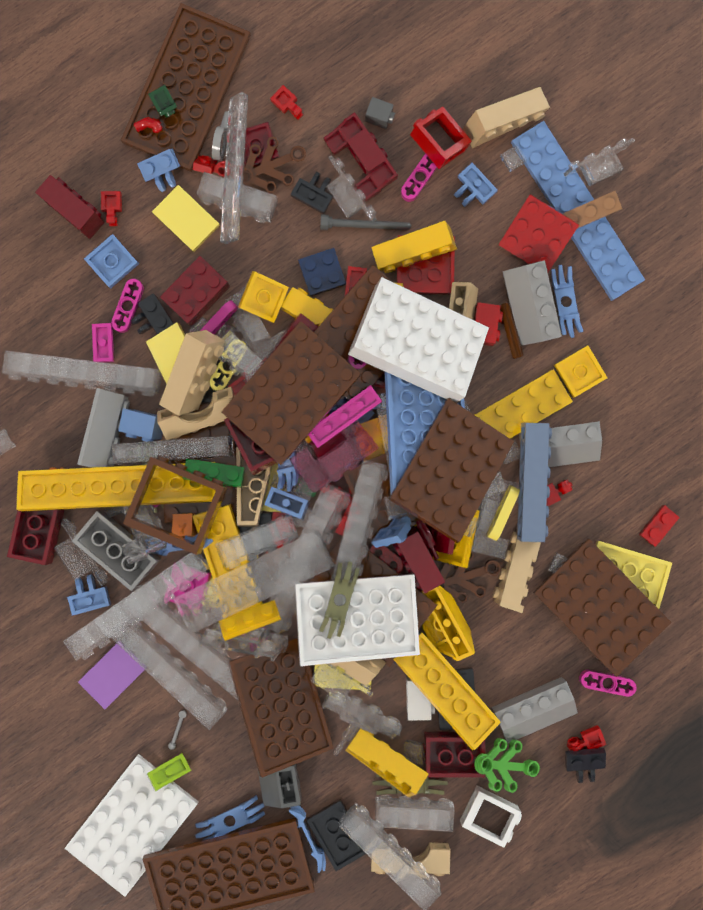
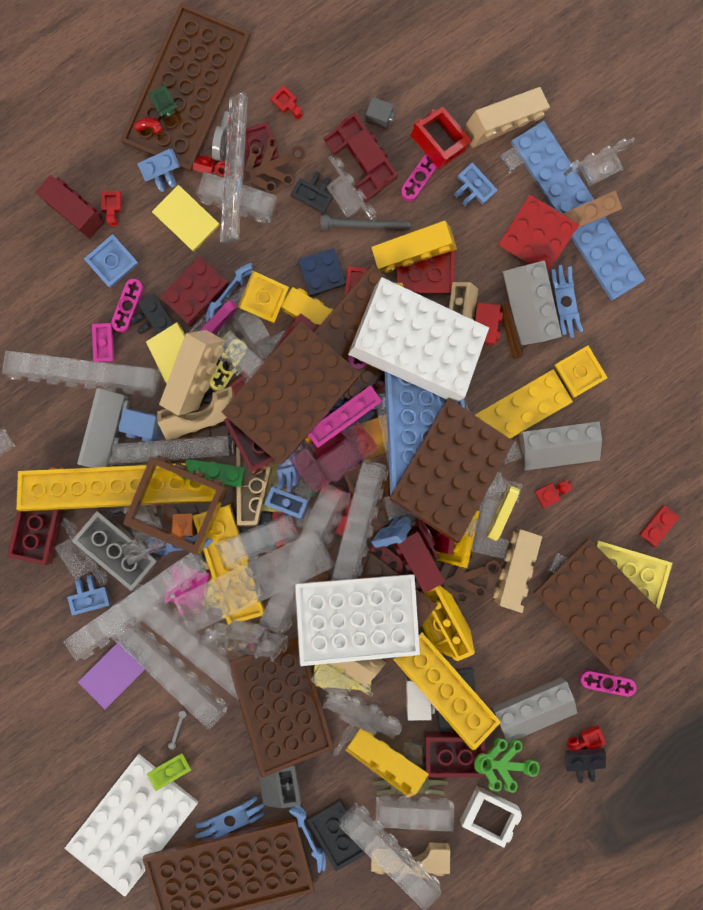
(241, 273): none -> medium blue piece
(249, 620): yellow plate -> none
(339, 612): olive piece -> none
(533, 482): sand blue brick -> none

